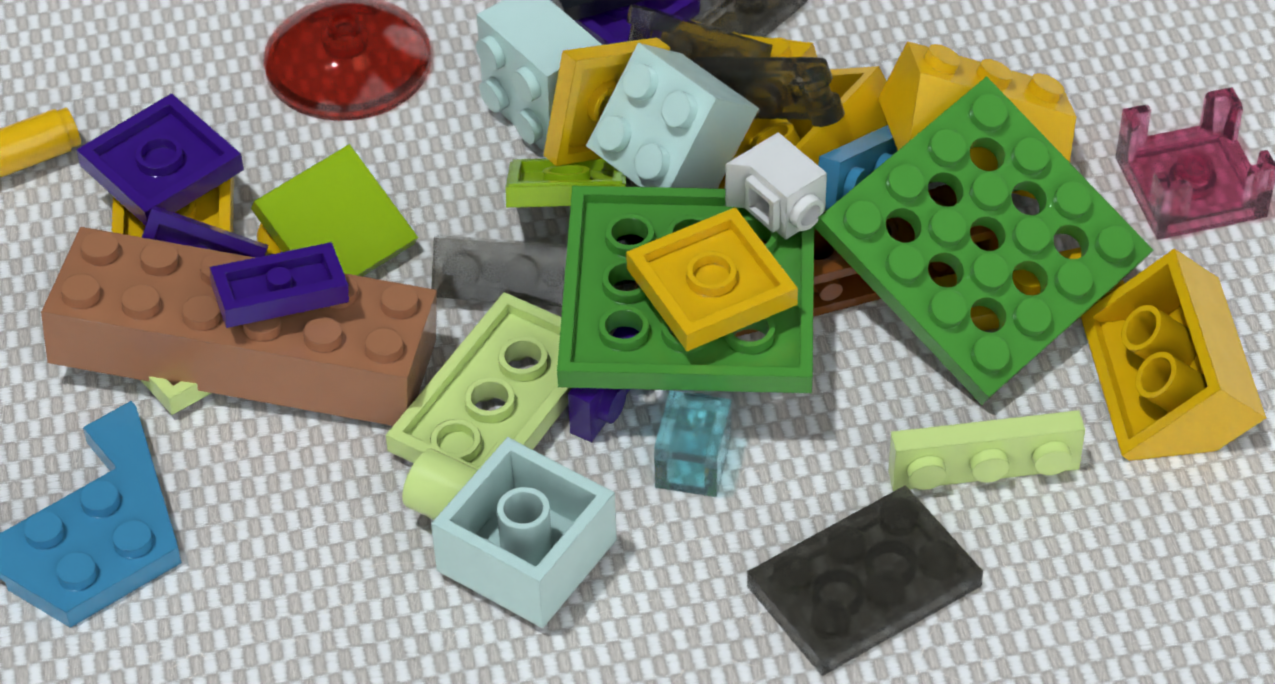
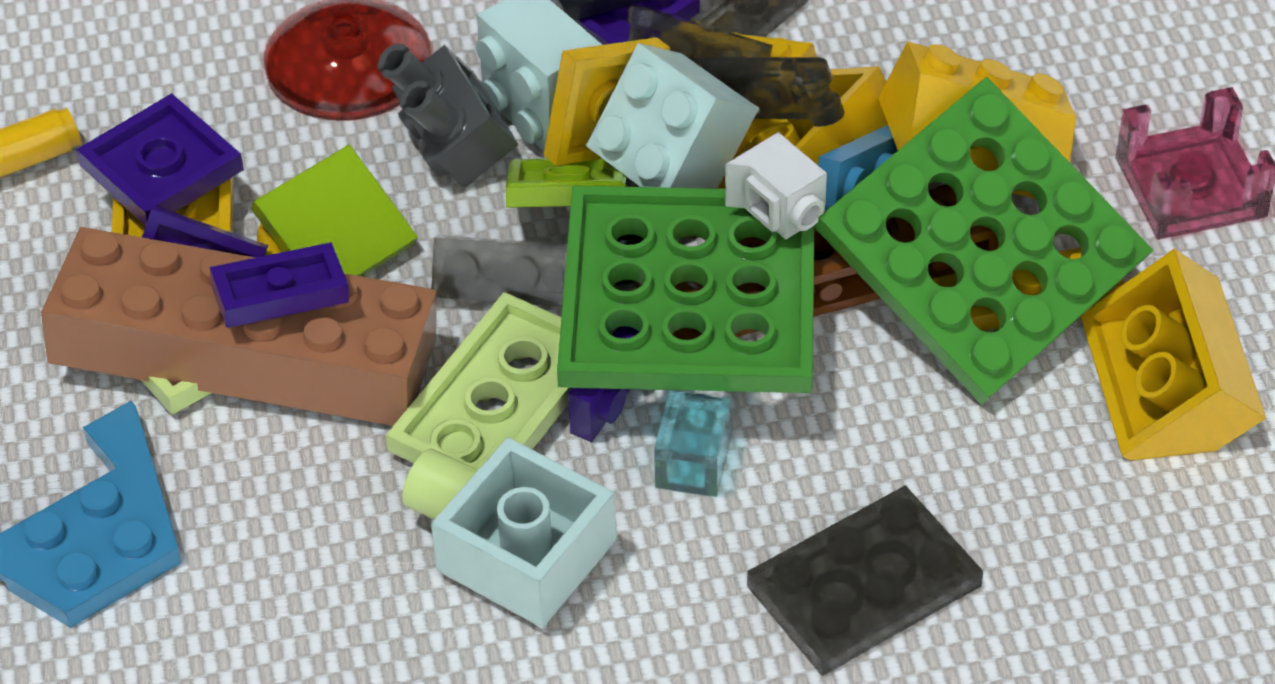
(448, 111): none -> dark grey brick
(711, 278): yellow plate -> none
(986, 450): yellowish green plate -> none

